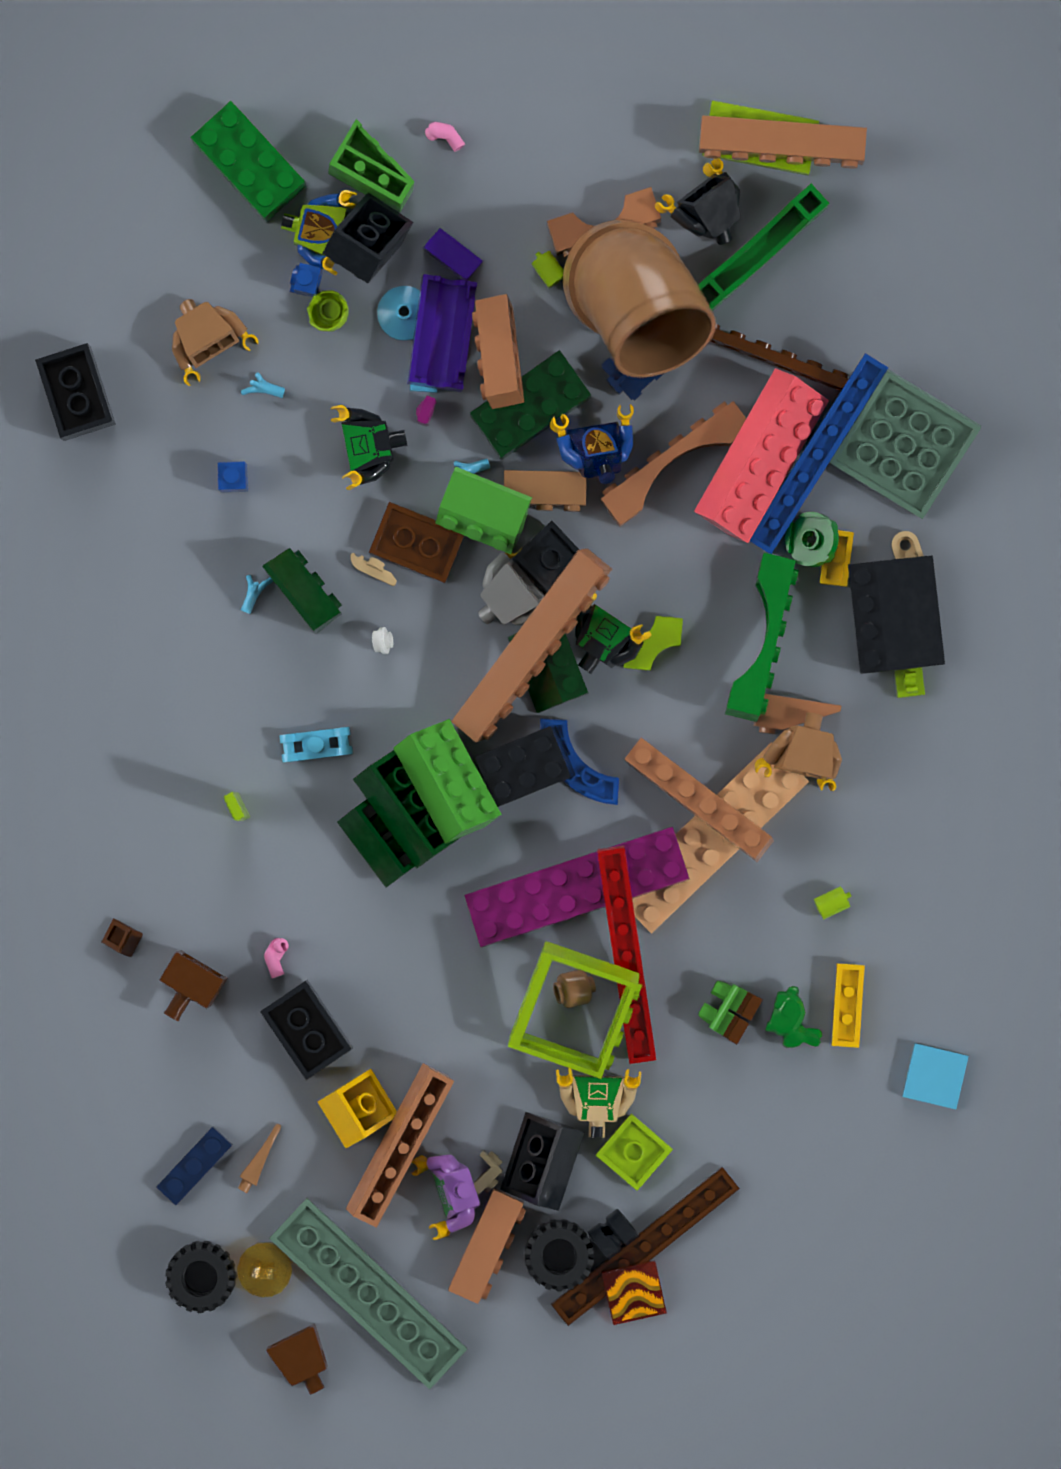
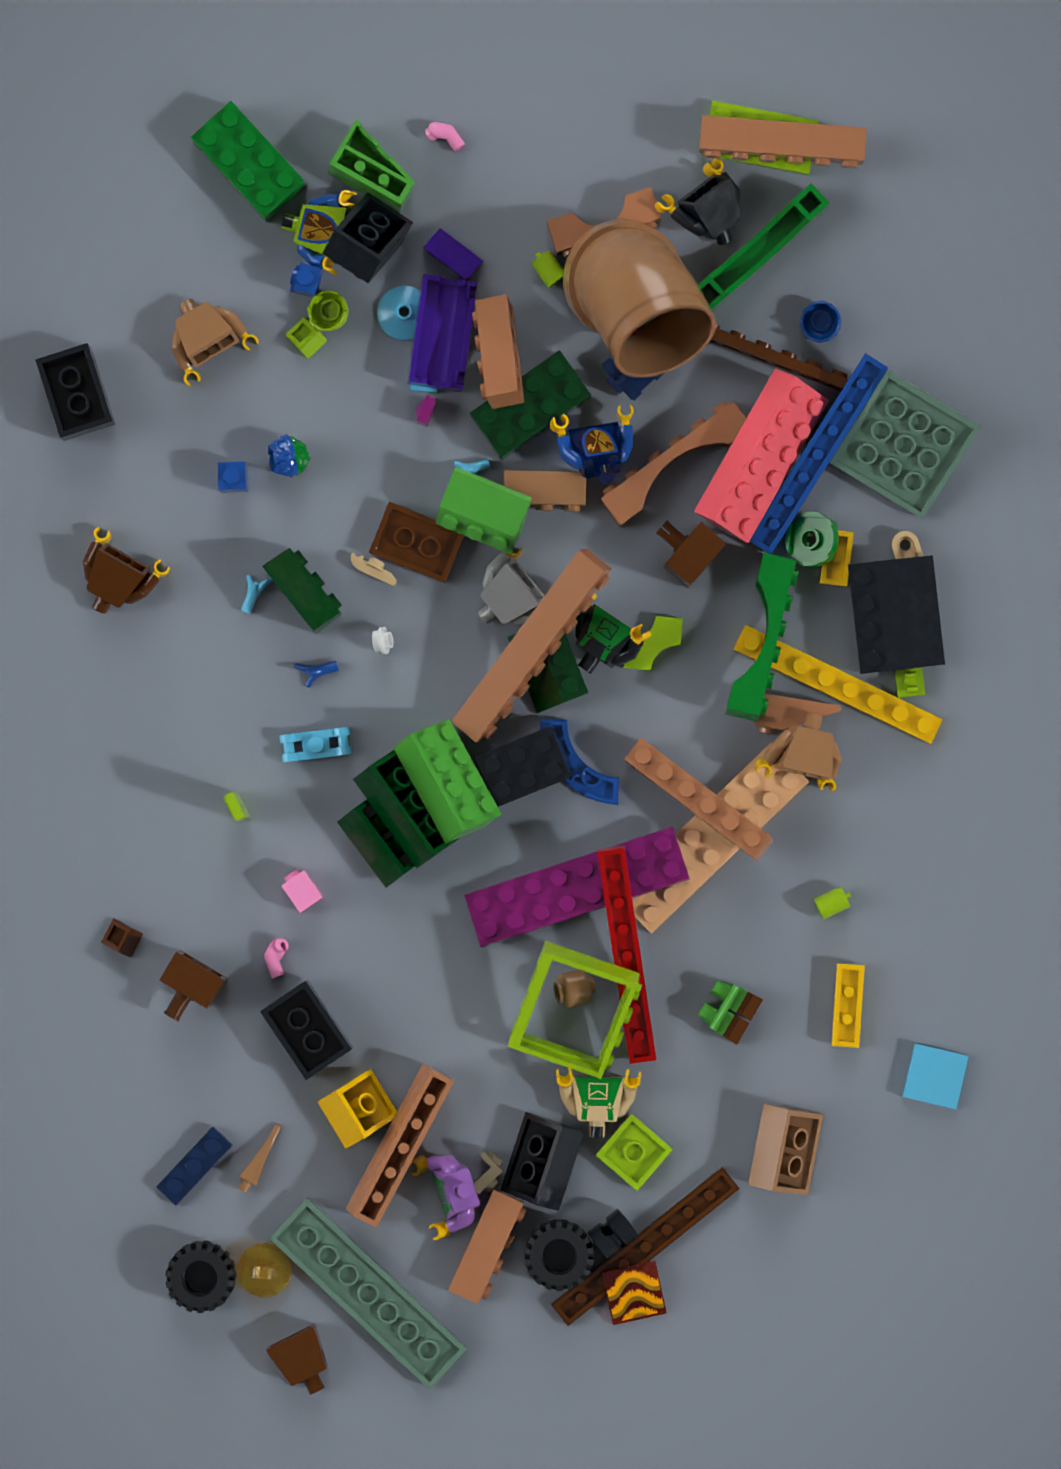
(116, 576): none -> reddish brown torso
(263, 386): medium azure bar -> none
(288, 456): none -> blue piece
(301, 890): none -> bright pink brick
(306, 337): none -> lime slope
(317, 671): none -> blue bar
(367, 444): torso -> none
(546, 556): black plate -> none
(691, 553): none -> reddish brown brick
(785, 1149): none -> medium nougat slope
(788, 1019): green animal -> none
(820, 321): none -> blue hair
(843, 687): none -> yellow plate

